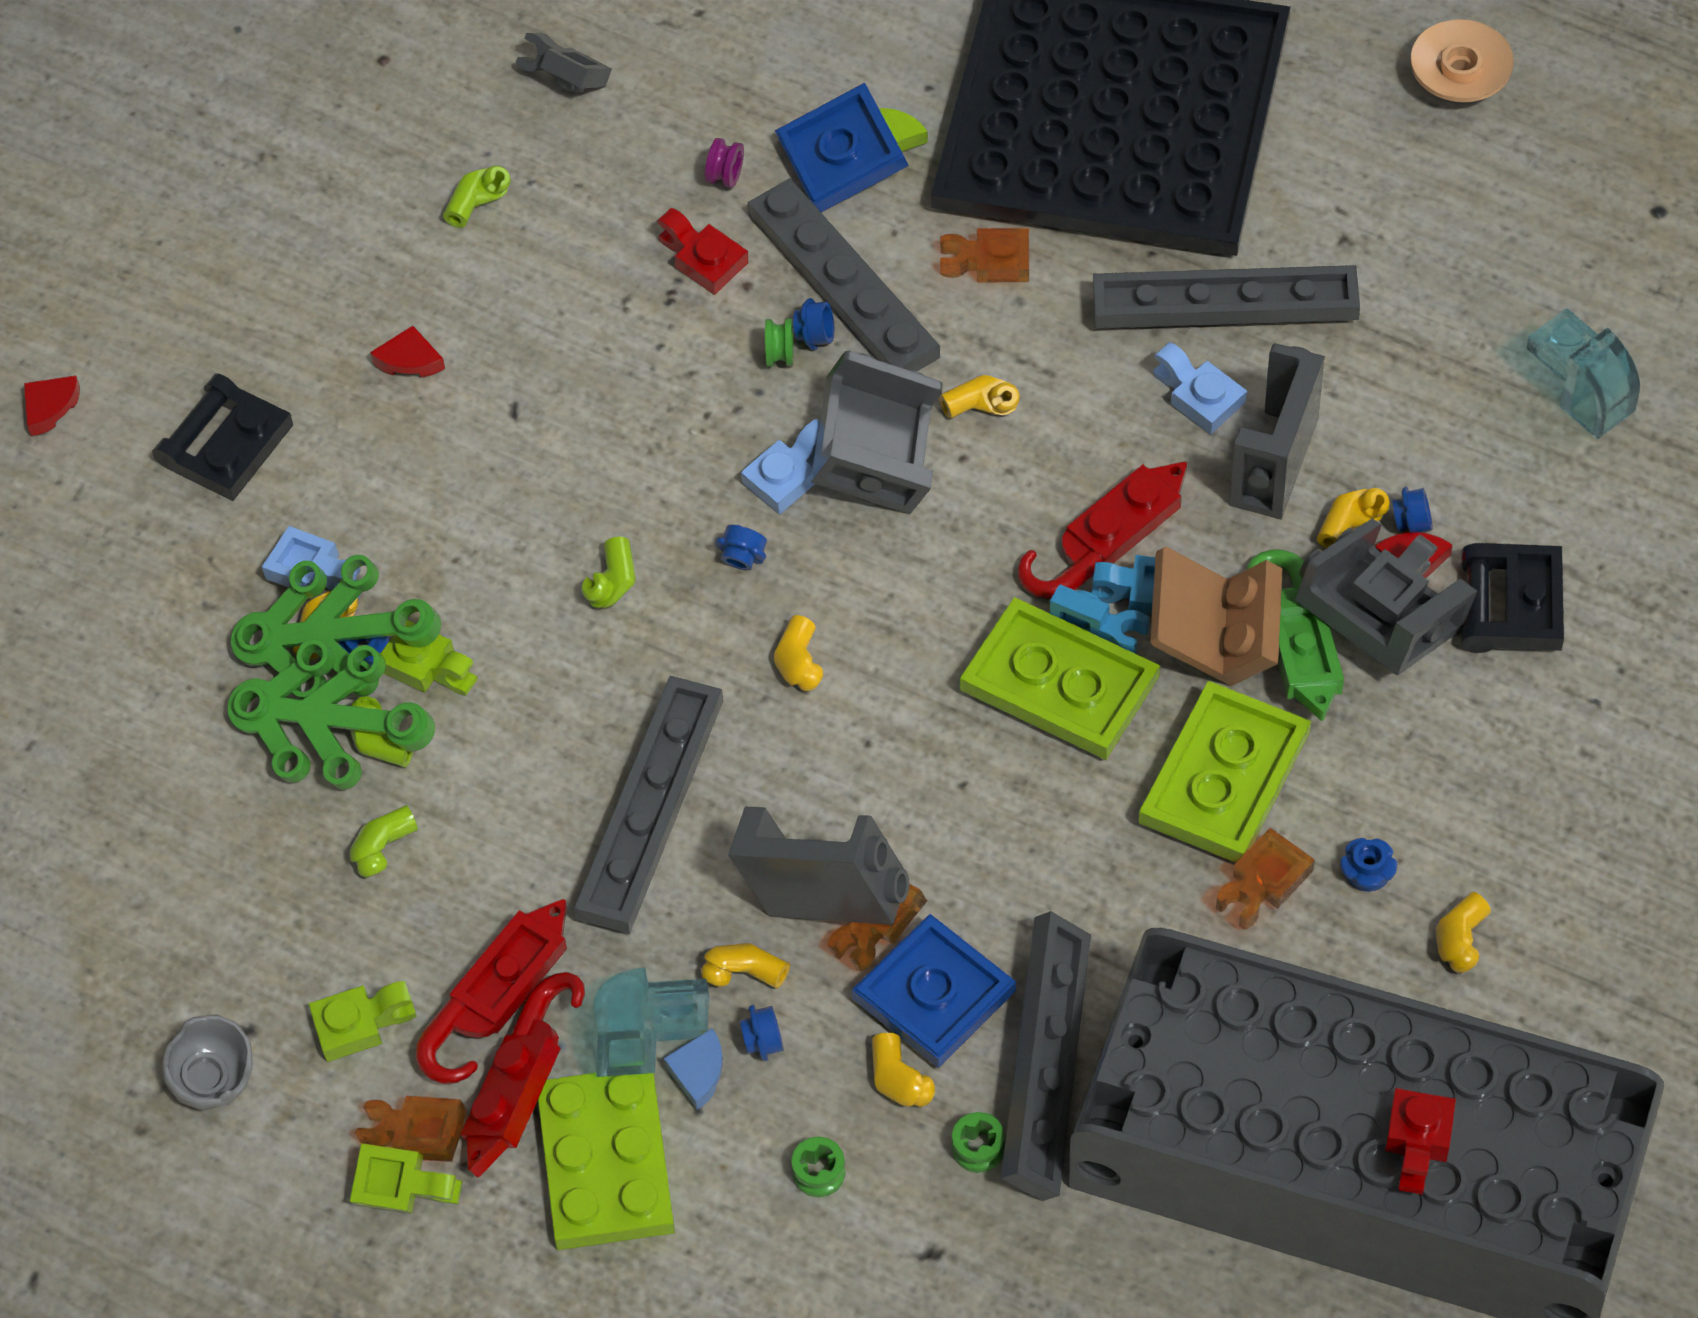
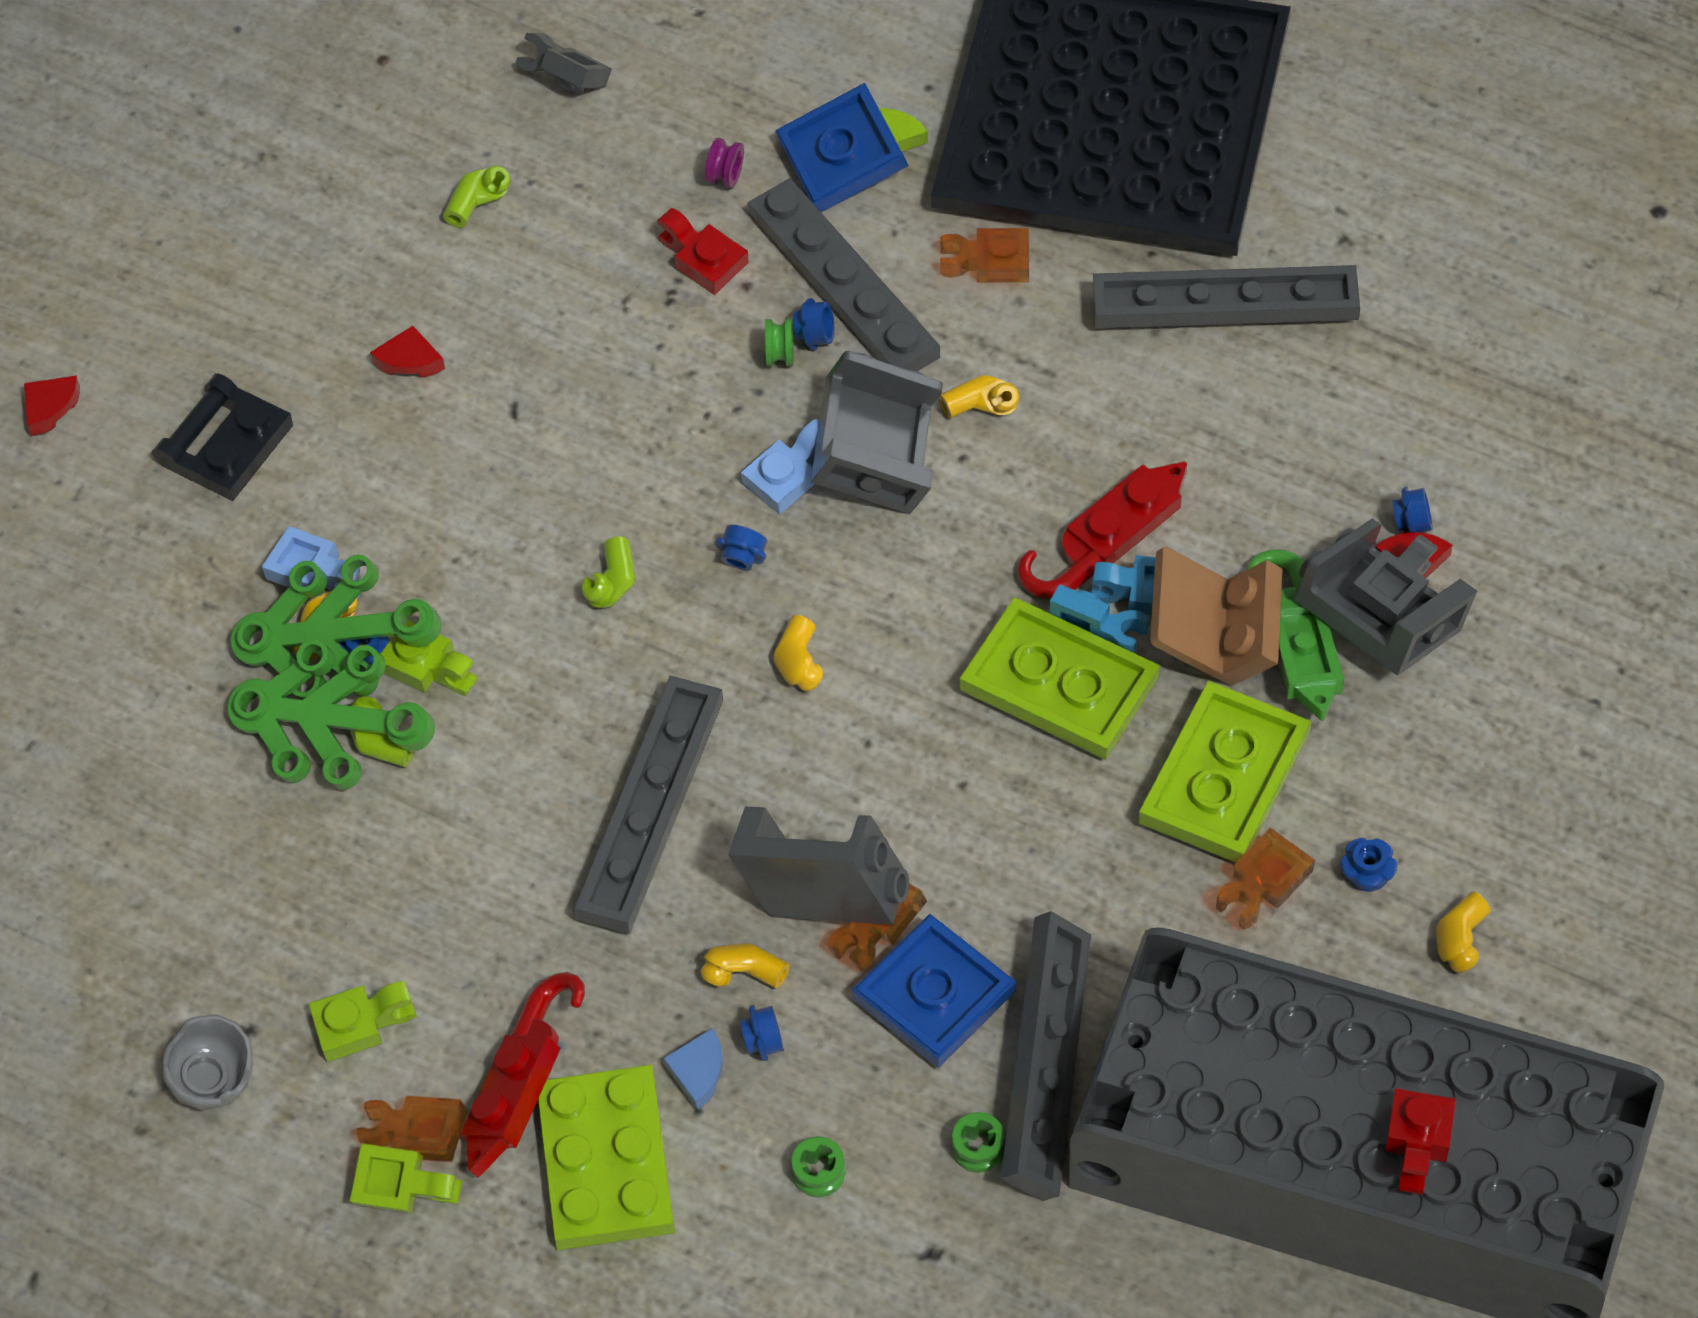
(376, 835): lime arm -> none
(495, 986): red plate -> none
(637, 1013): clear light blue brick -> none
(896, 1078): yellow arm -> none
(1201, 394): light blue plate -> none
(1269, 464): dark grey panel -> none
(1352, 511): yellow arm -> none
(1462, 60): light nougat dish -> none
(1531, 597): black plate -> none
(1596, 371): clear light blue brick -> none

